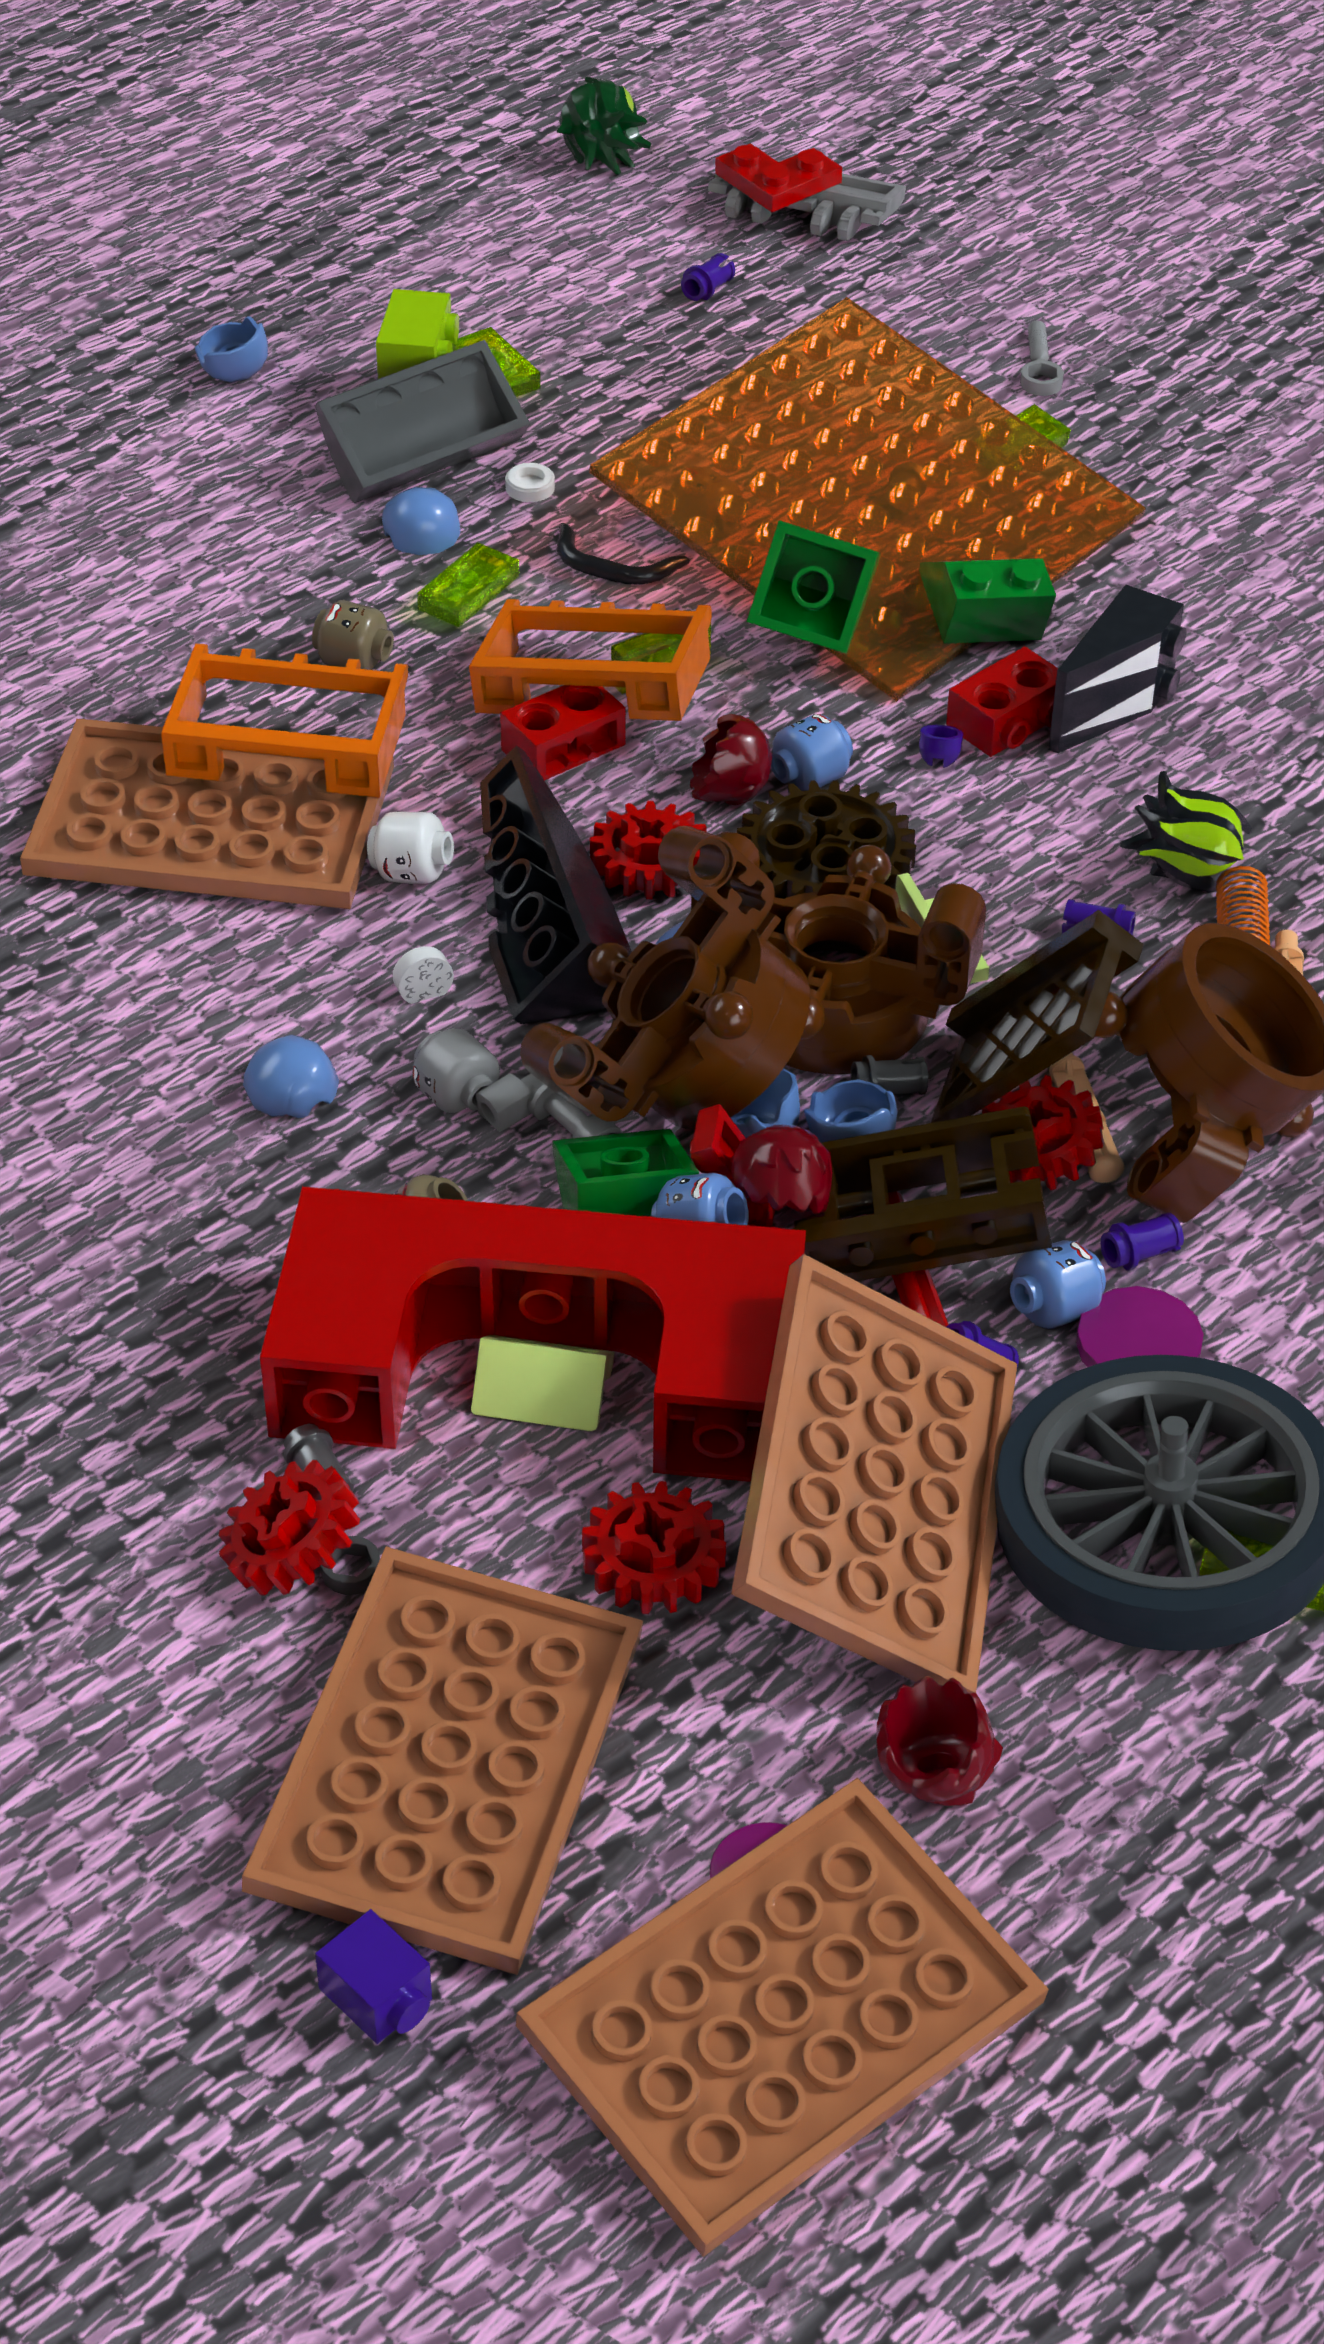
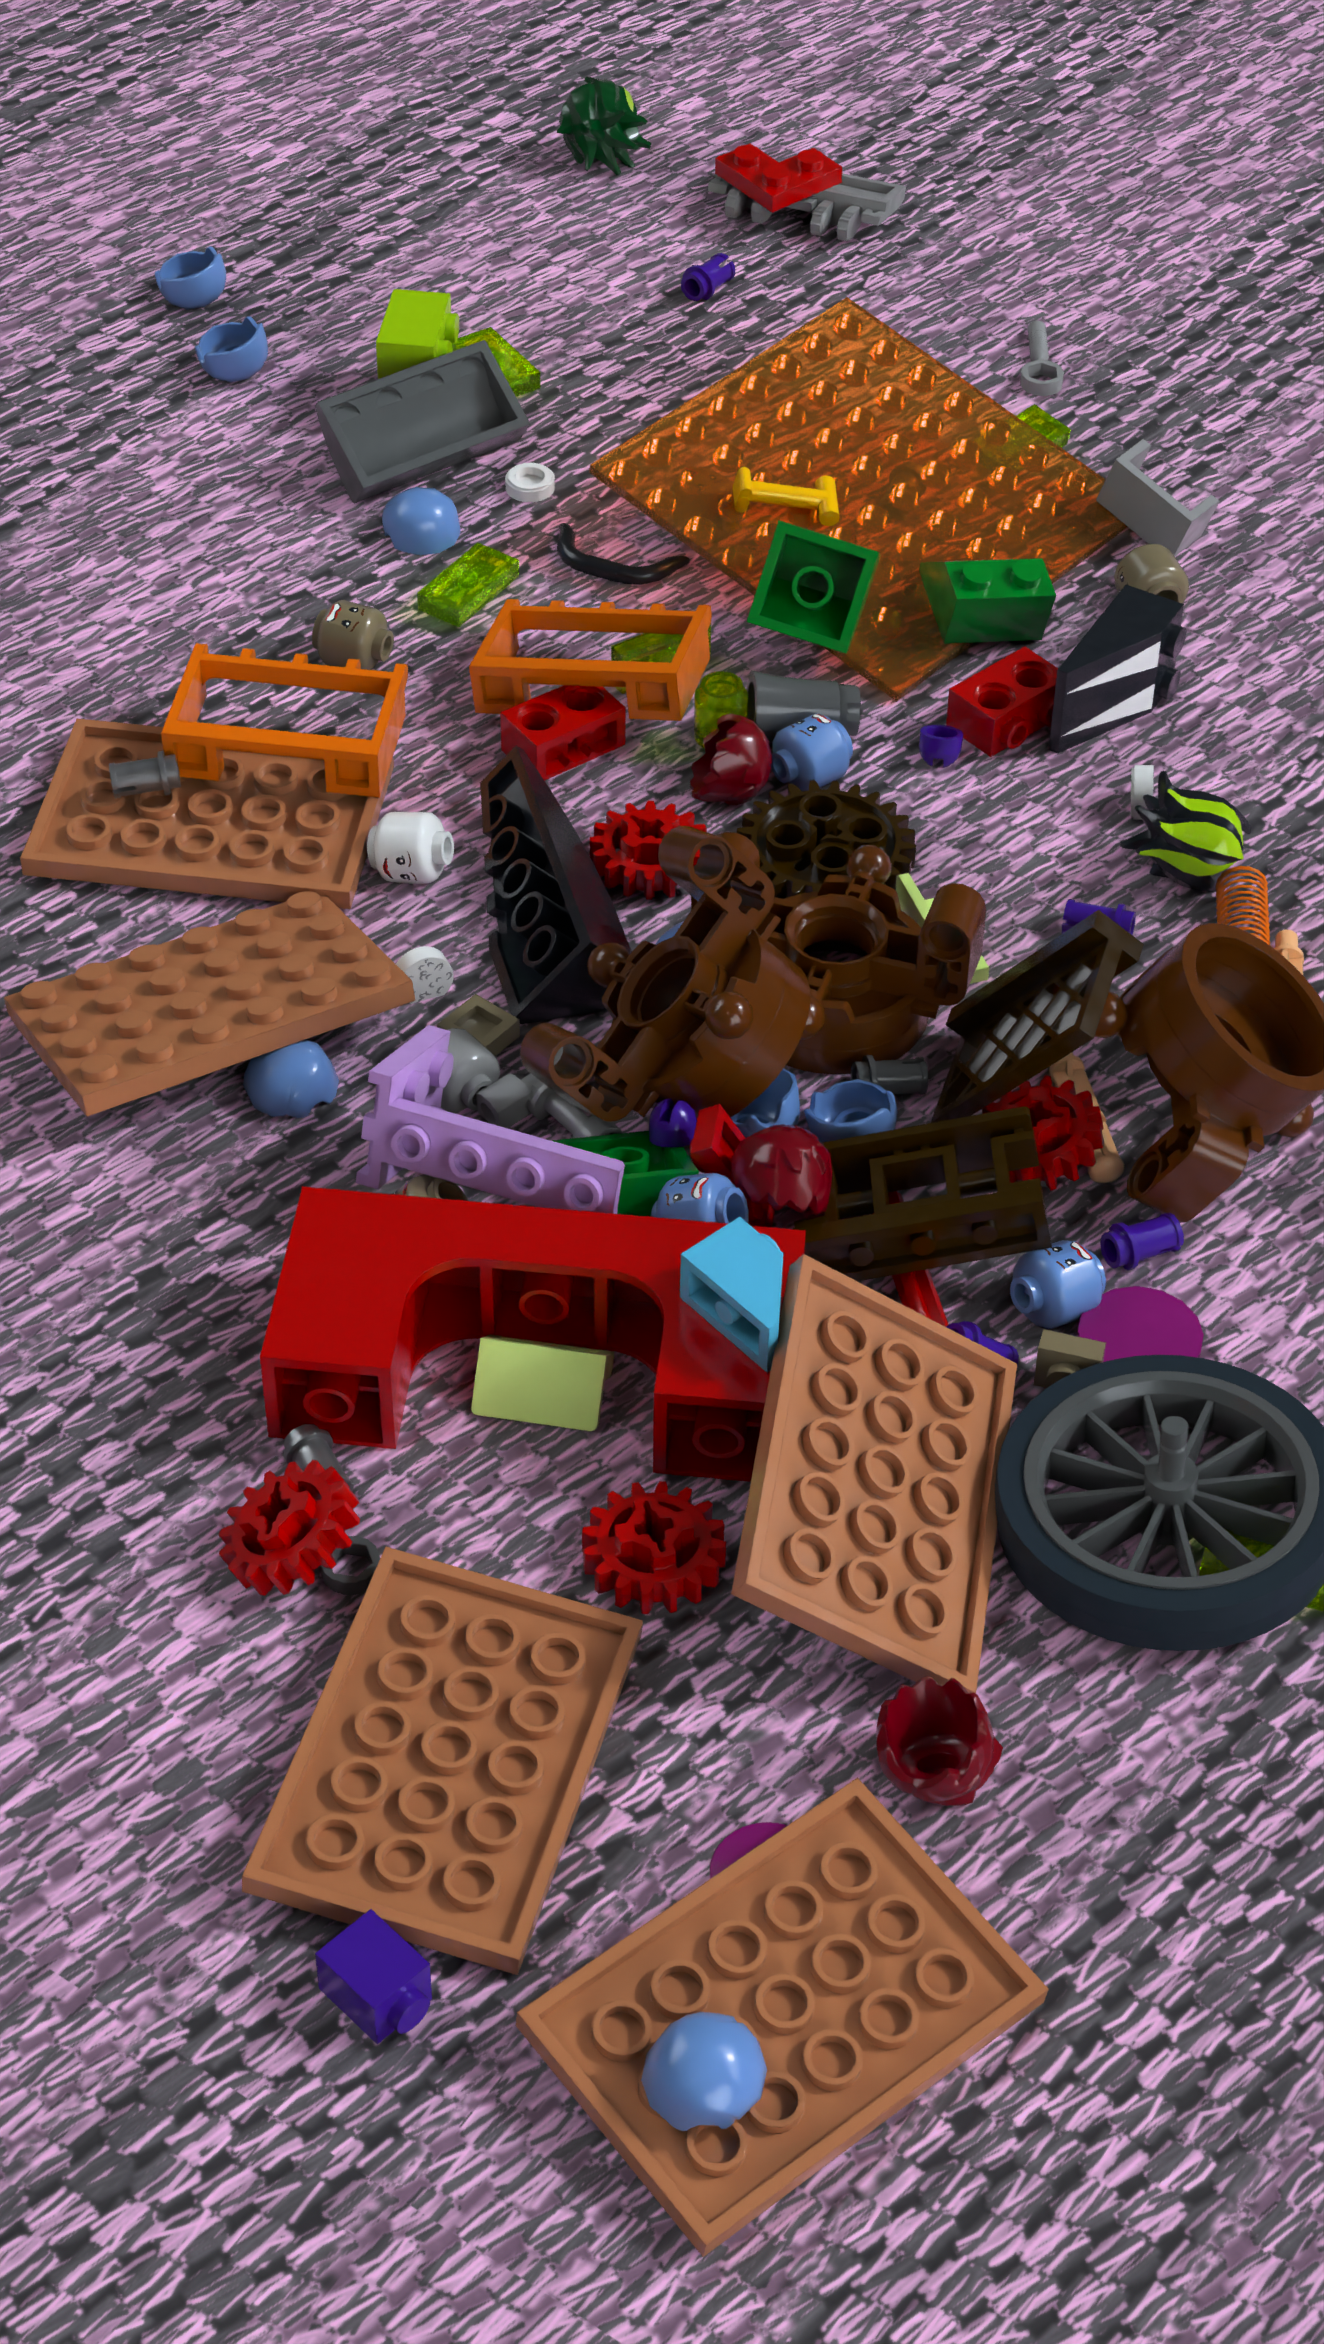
(145, 775): none -> flat silver pin
(192, 278): none -> medium blue hair
(206, 1000): none -> nougat plate
(419, 1135): none -> lavender bracket
(485, 1022): none -> dark tan plate
(672, 1124): none -> dark purple hinge
(704, 2071): none -> medium blue hair
(717, 696): none -> clear neon green brick
(737, 1287): none -> medium azure slope
(782, 701): none -> dark grey plant
(821, 498): none -> yellow piece
(1063, 1355): none -> dark tan plate
(1141, 784): none -> white tile
(1148, 507): none -> light grey panel
(1154, 571): none -> dark tan head

